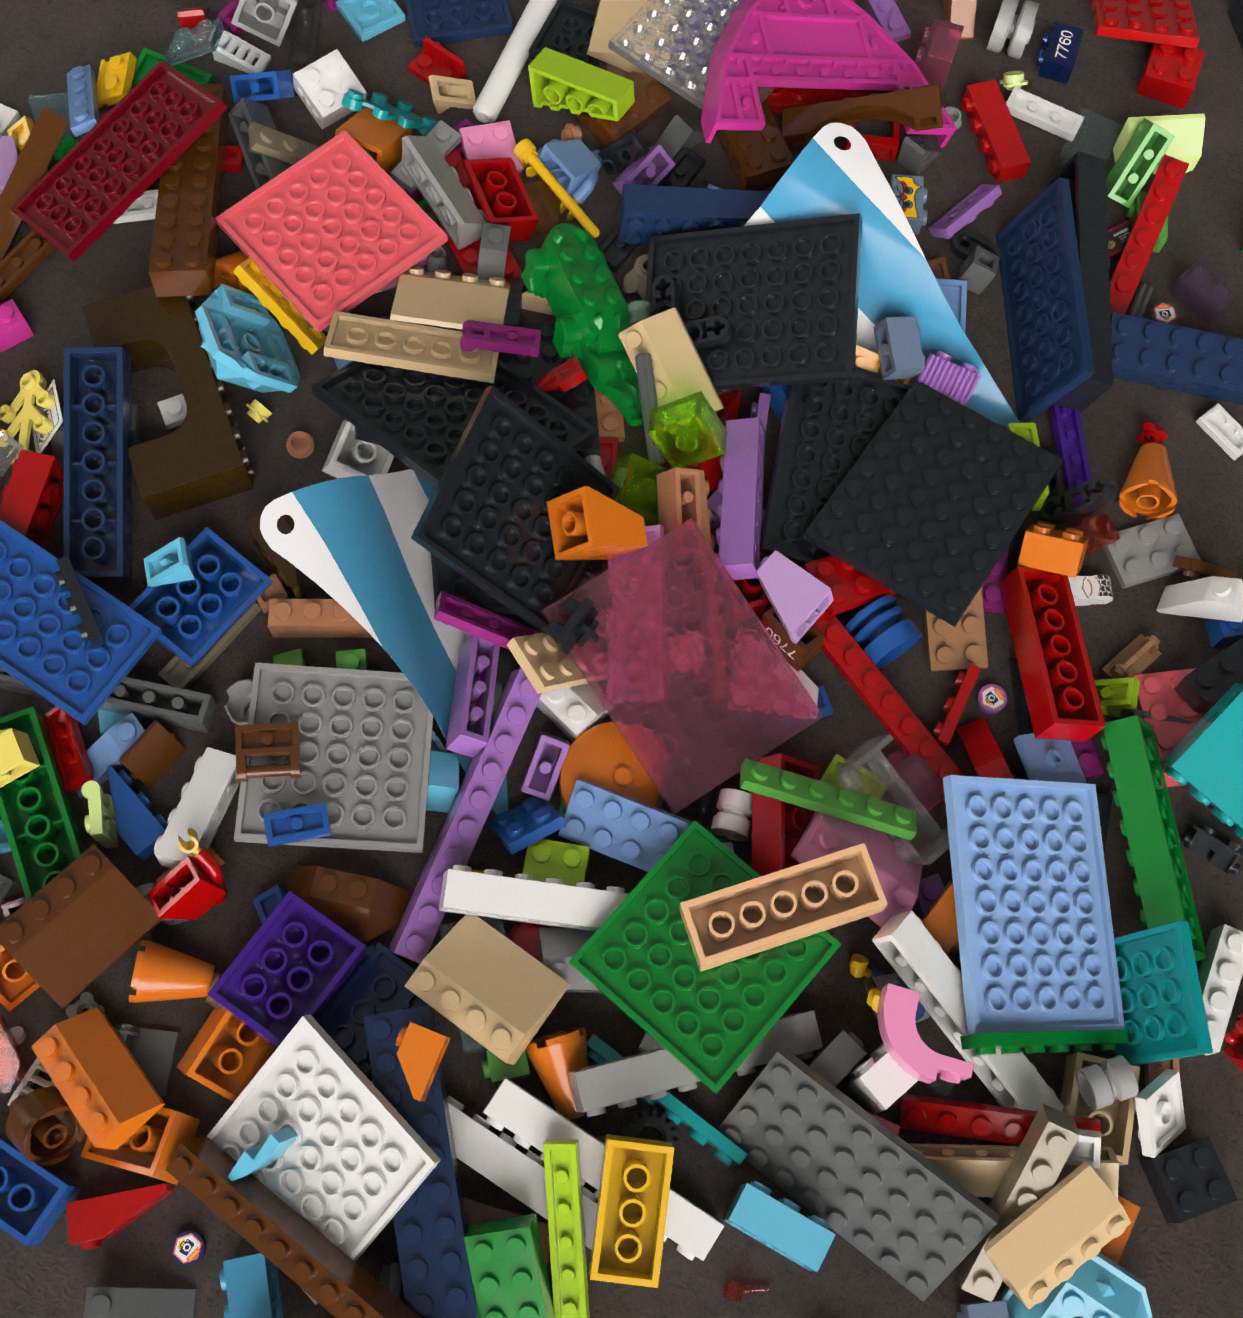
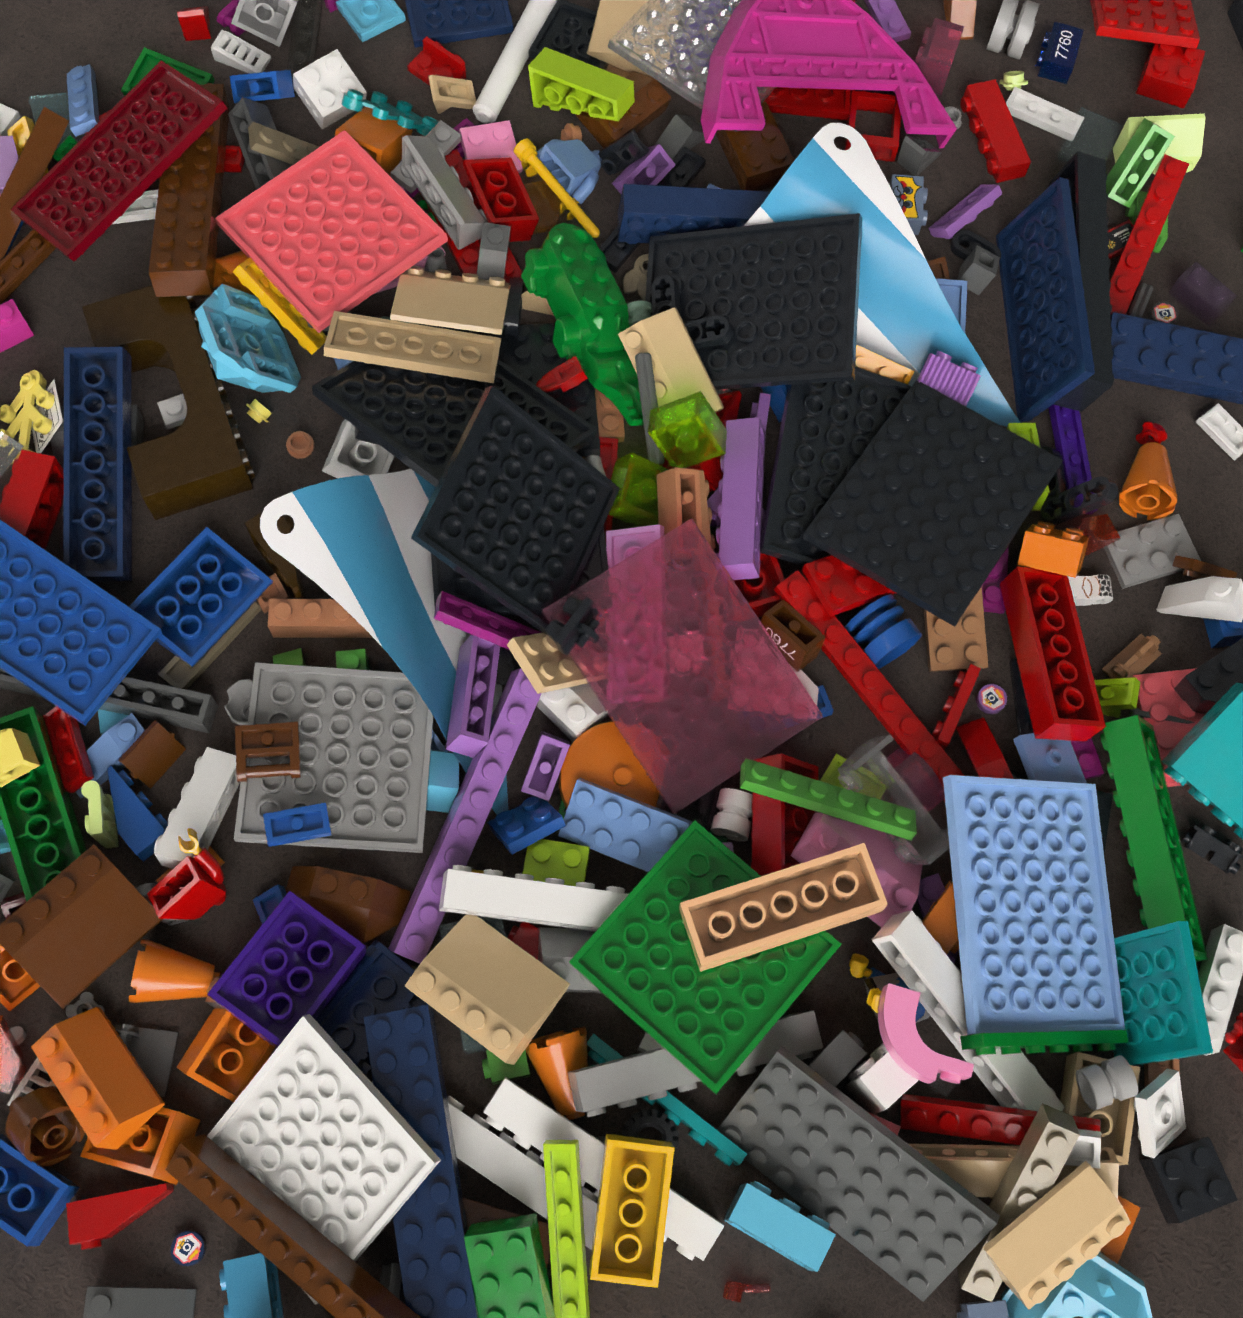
(78, 603): black plate -> none
(115, 78): yellow plate -> none
(169, 564): medium azure slope -> none
(194, 42): clear light blue plate -> none
(264, 1154): medium azure slope -> none
(420, 1057): orange slope -> none
(500, 338): magenta plate -> none
(593, 526): orange slope -> none
(793, 594): lavender slope -> none
(899, 348): sand blue brick -> none
(912, 107): reddish brown arch -> none

